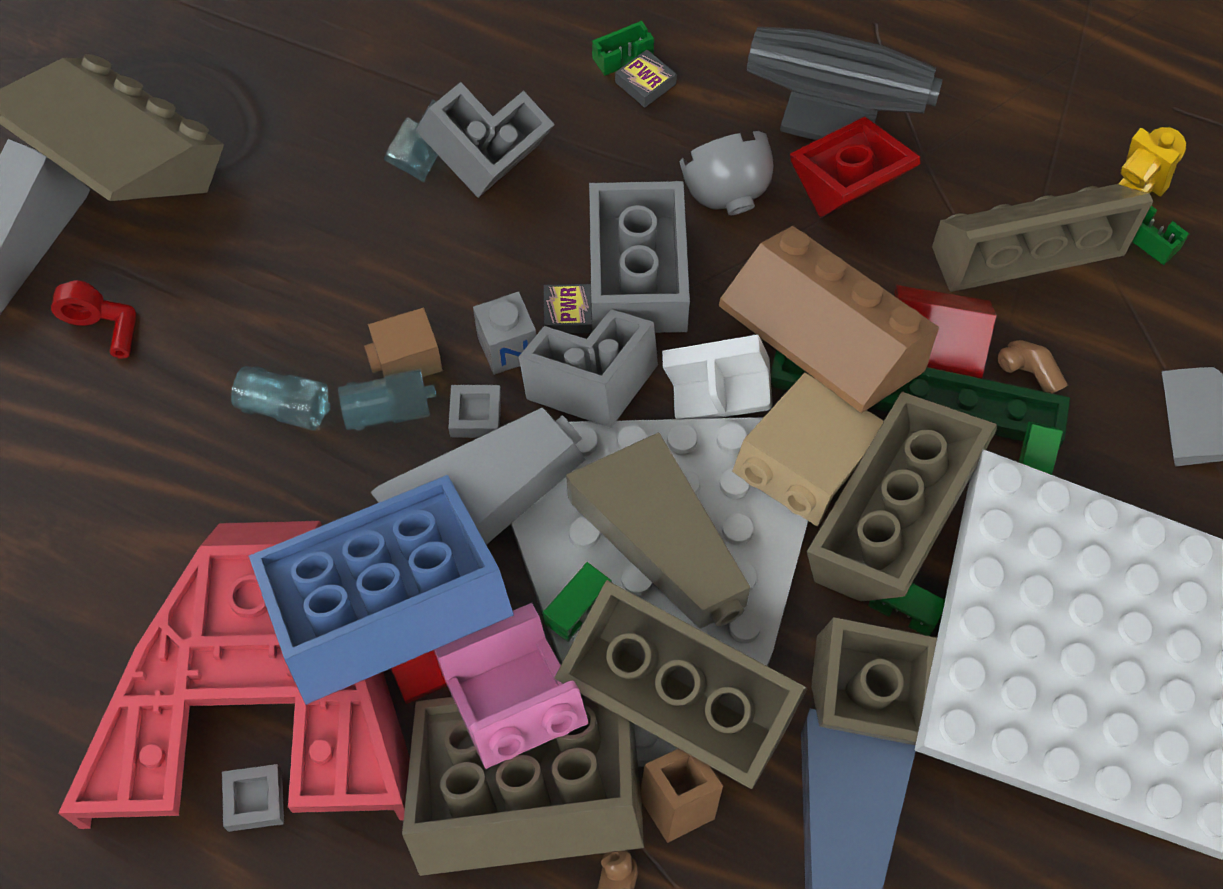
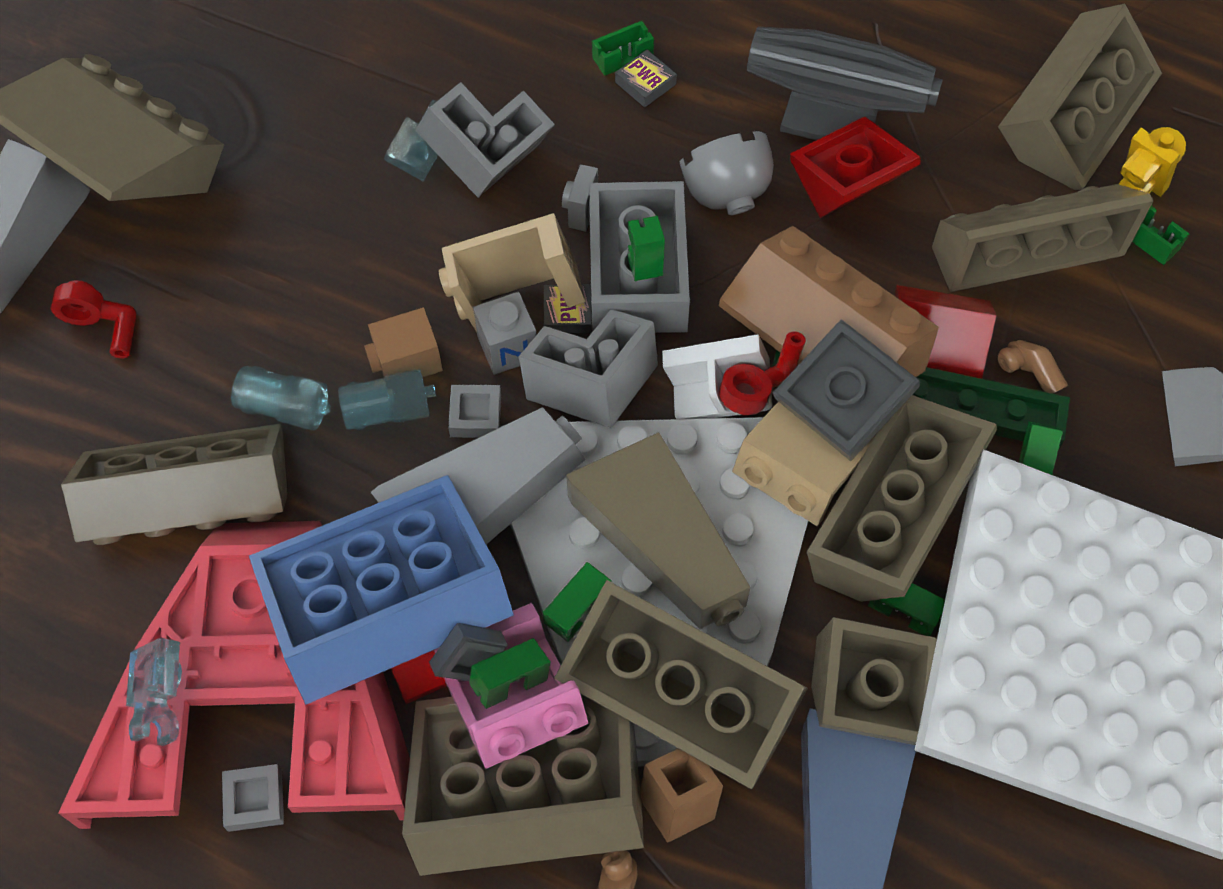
(151, 682): none -> clear light blue plate
(177, 484): none -> dark tan slope
(464, 648): none -> dark grey tile
(493, 675): none -> green piece
(509, 262): none -> tan panel
(577, 197): none -> light grey plate
(646, 248): none -> green piece
(748, 388): none -> red plate
(846, 389): none -> dark grey plate
(1082, 97): none -> dark tan slope

